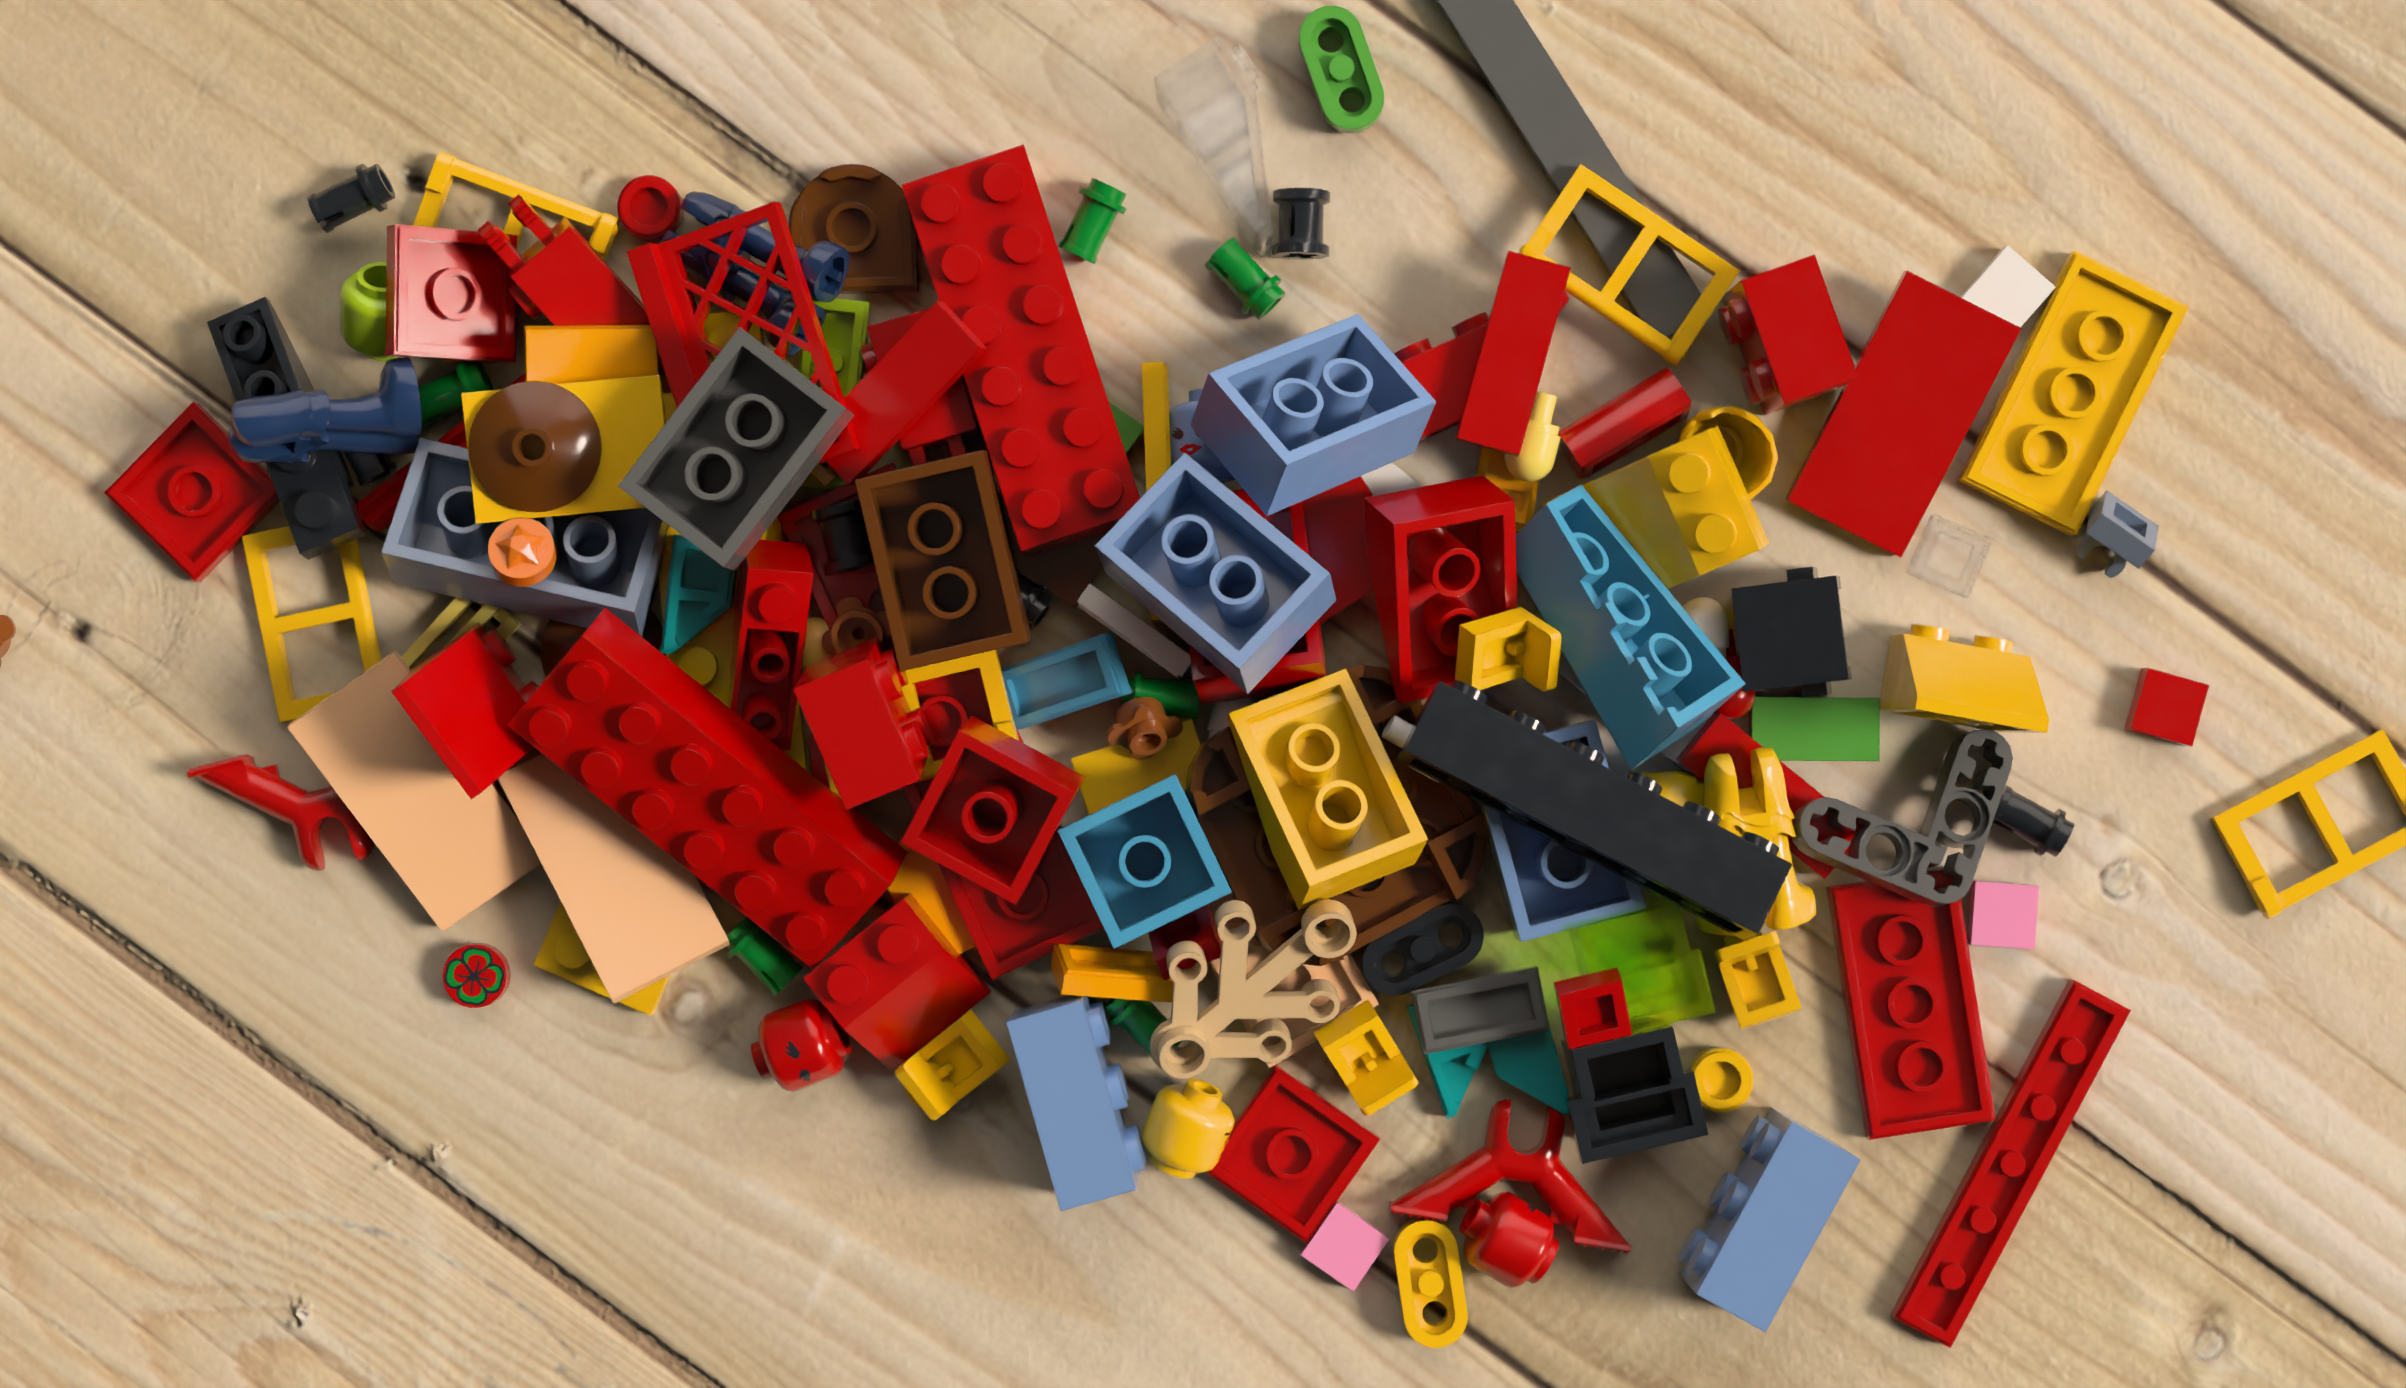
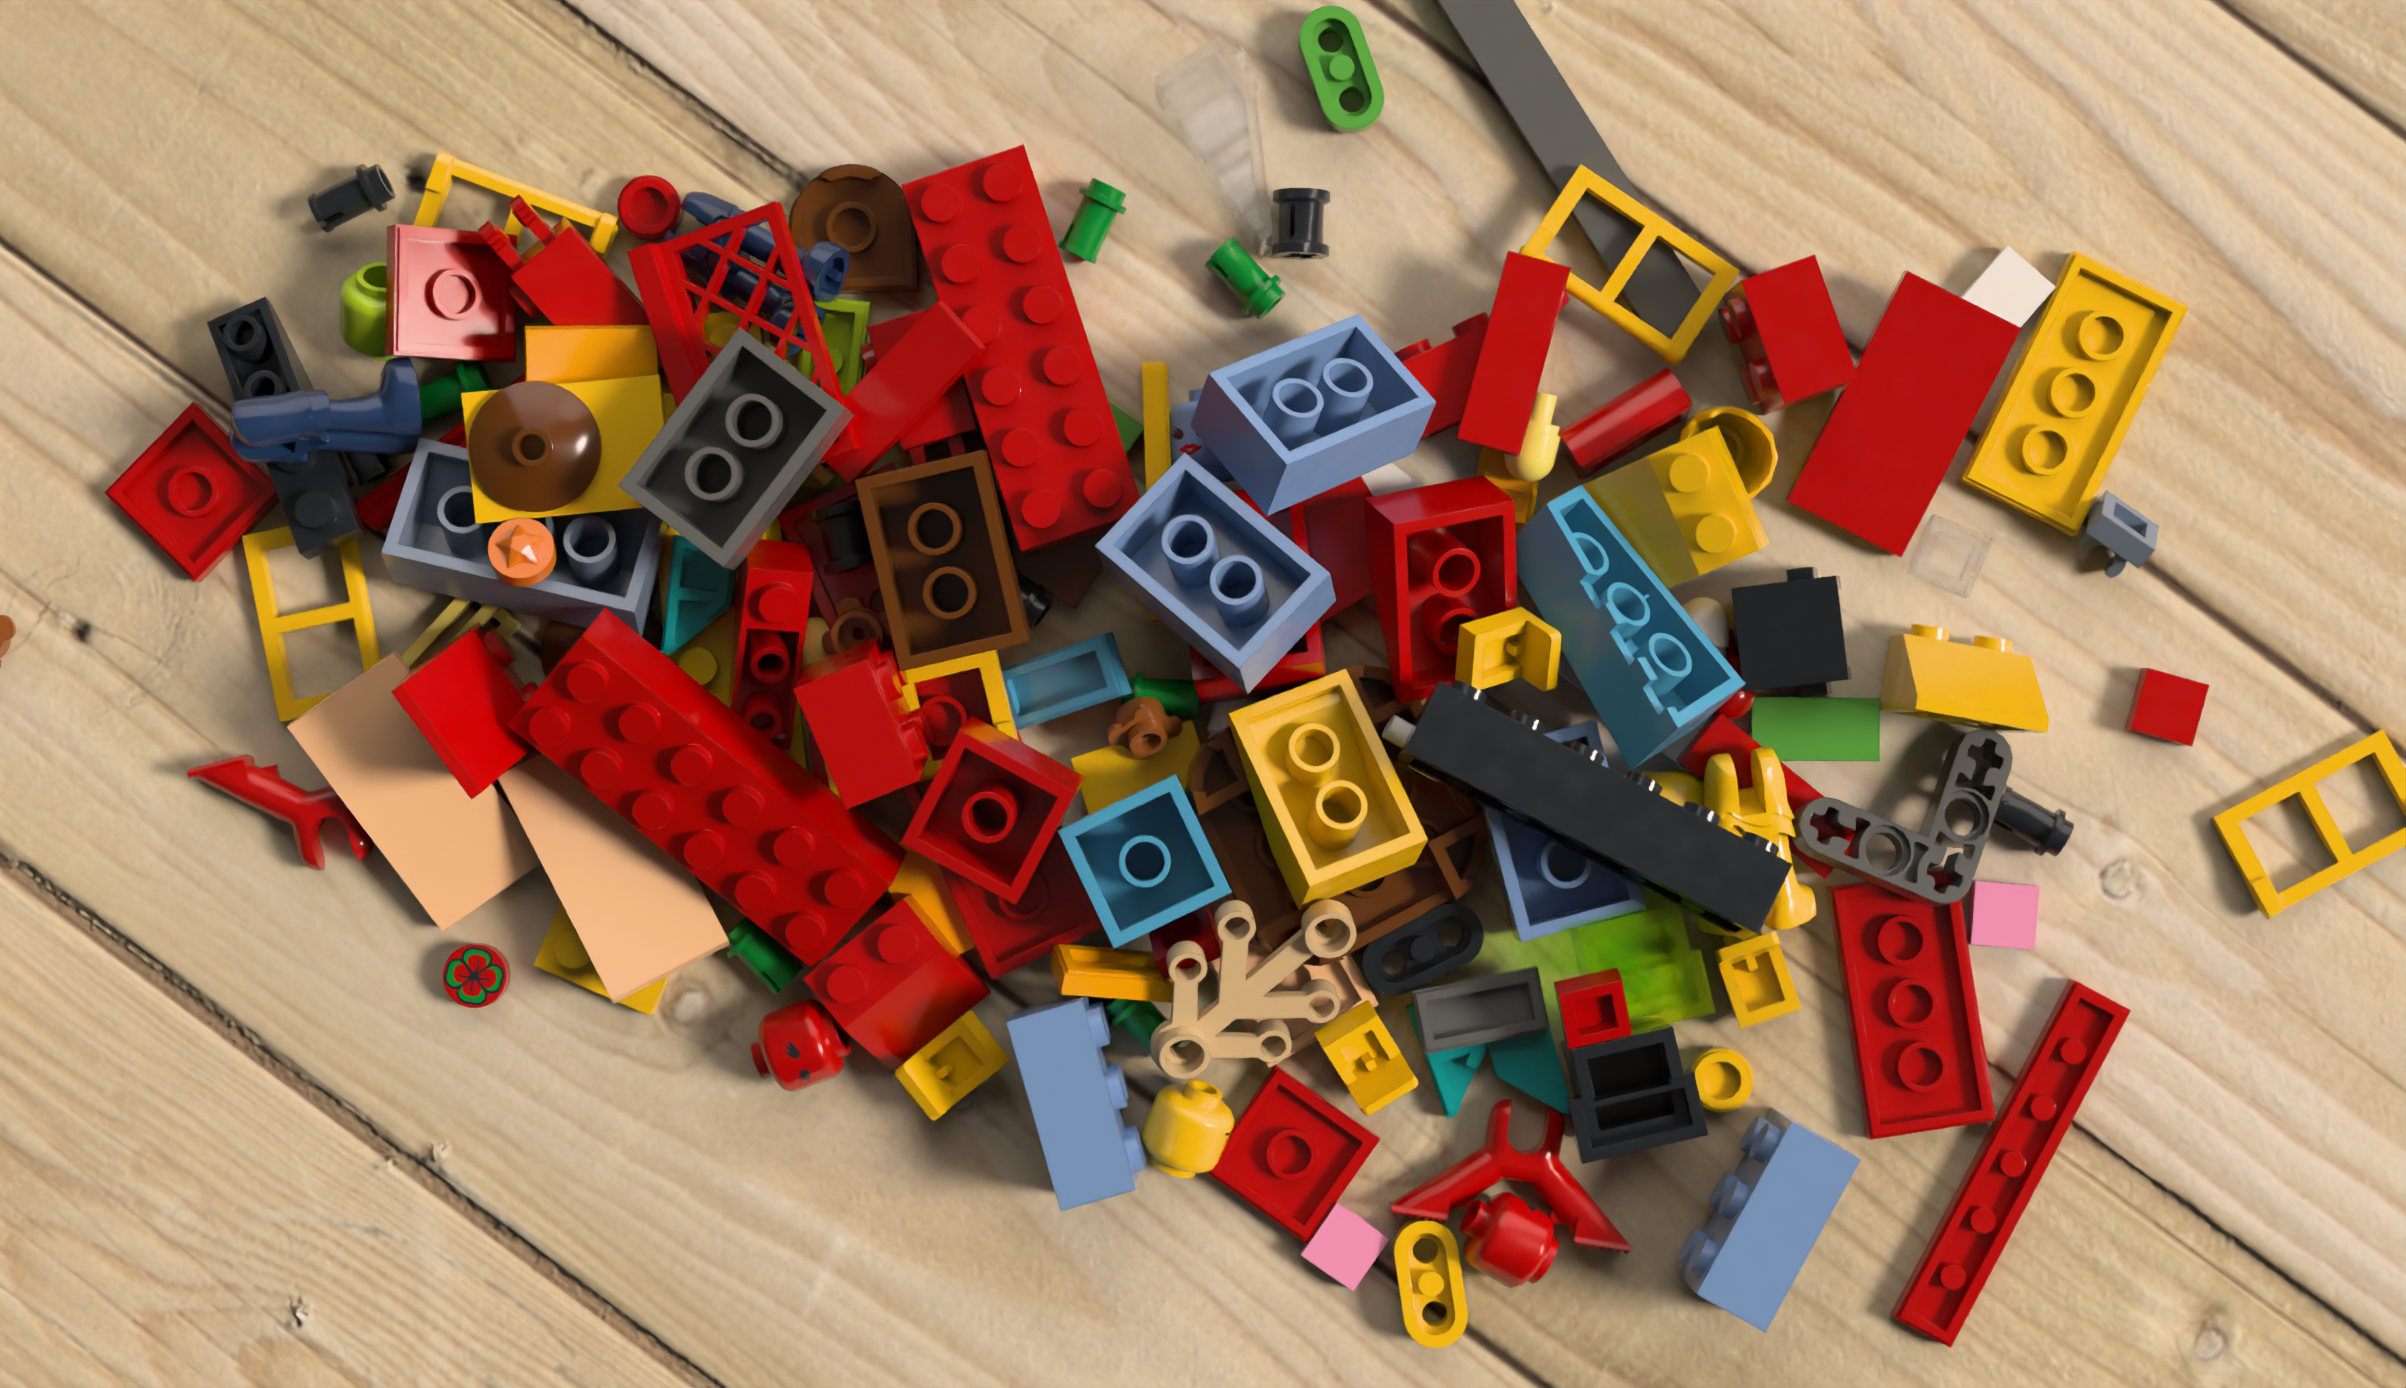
(1134, 631): white tile -> none

